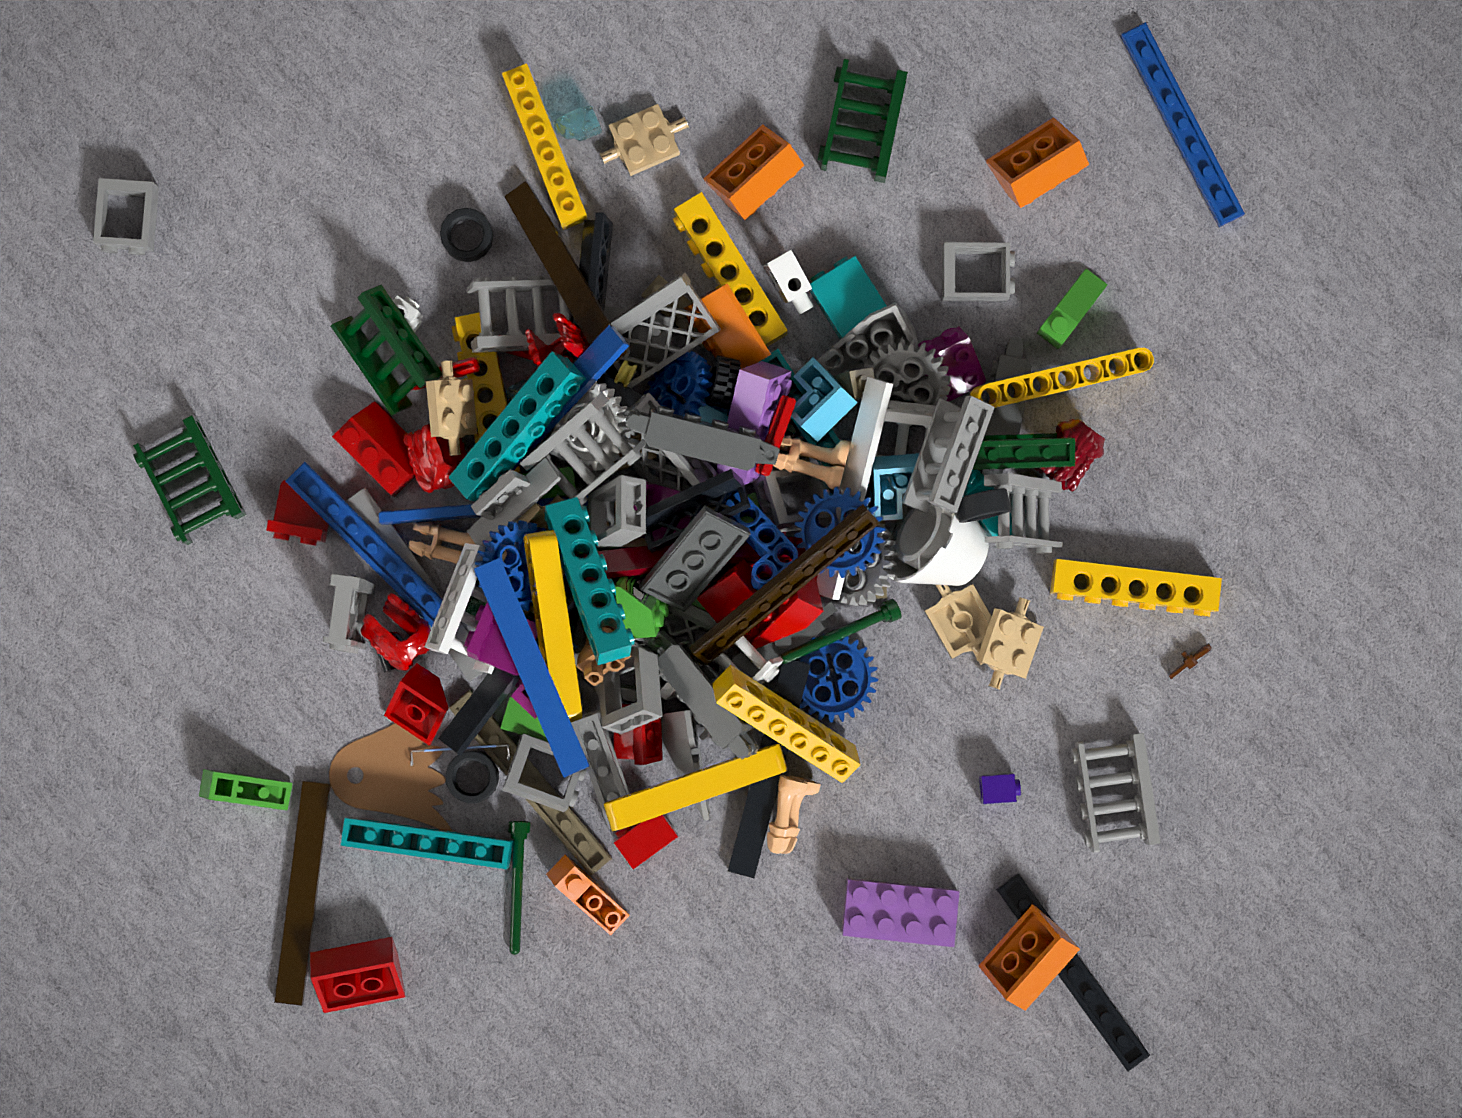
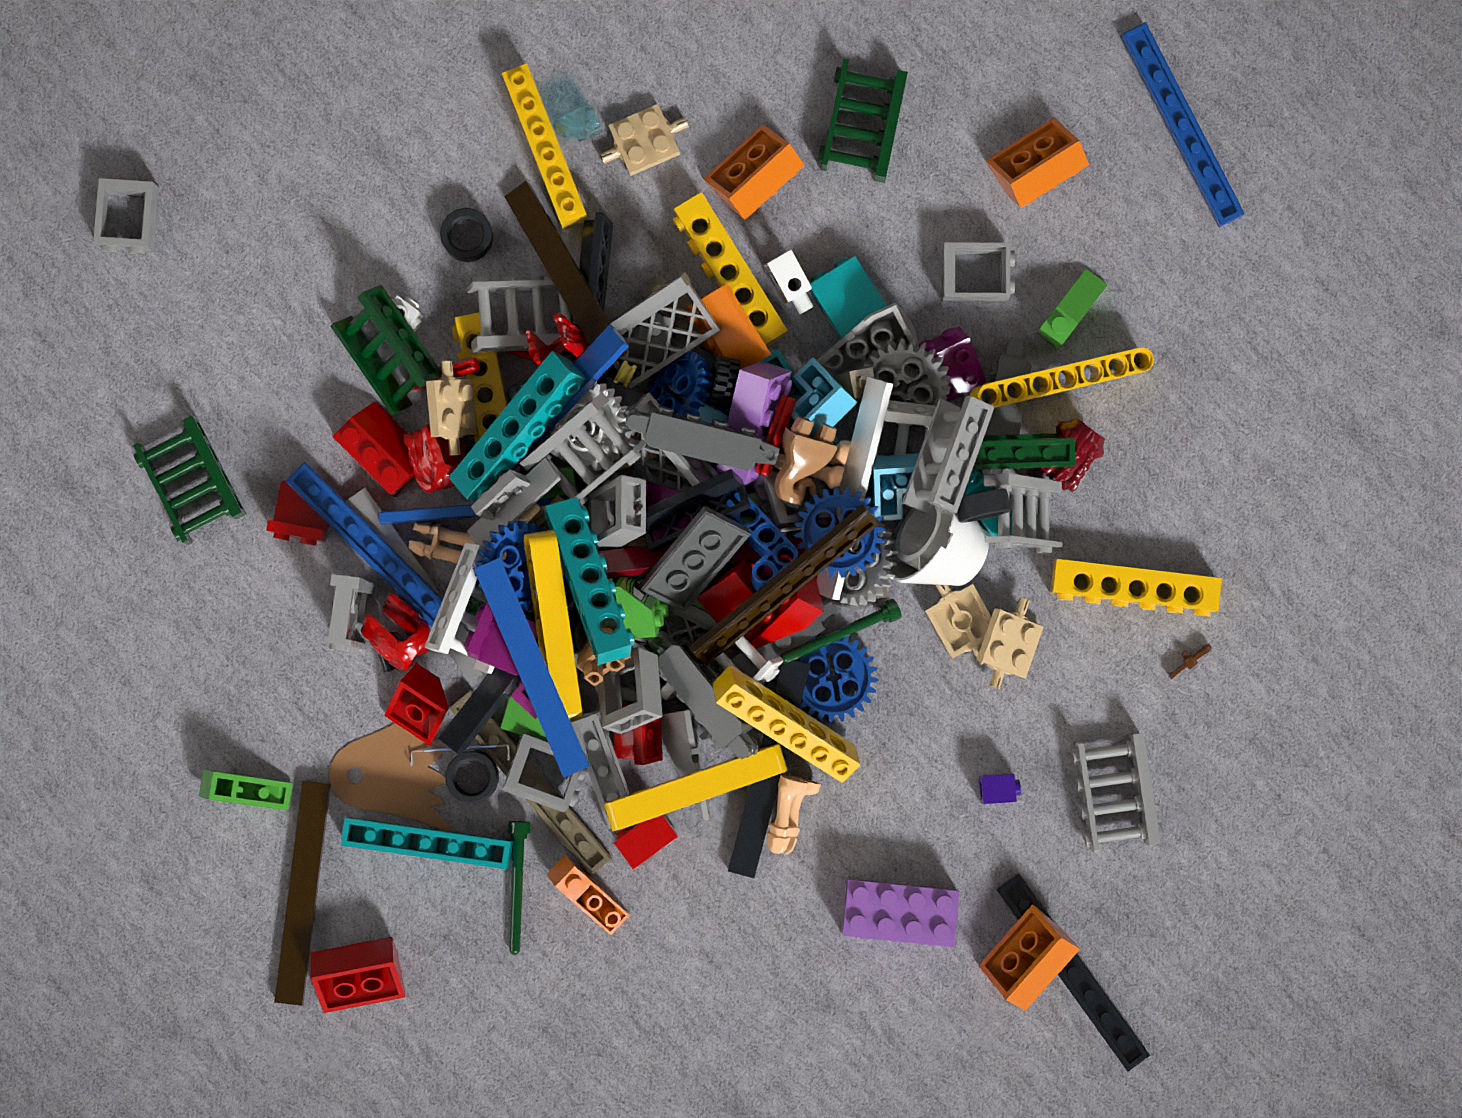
(803, 457): none -> medium nougat hips

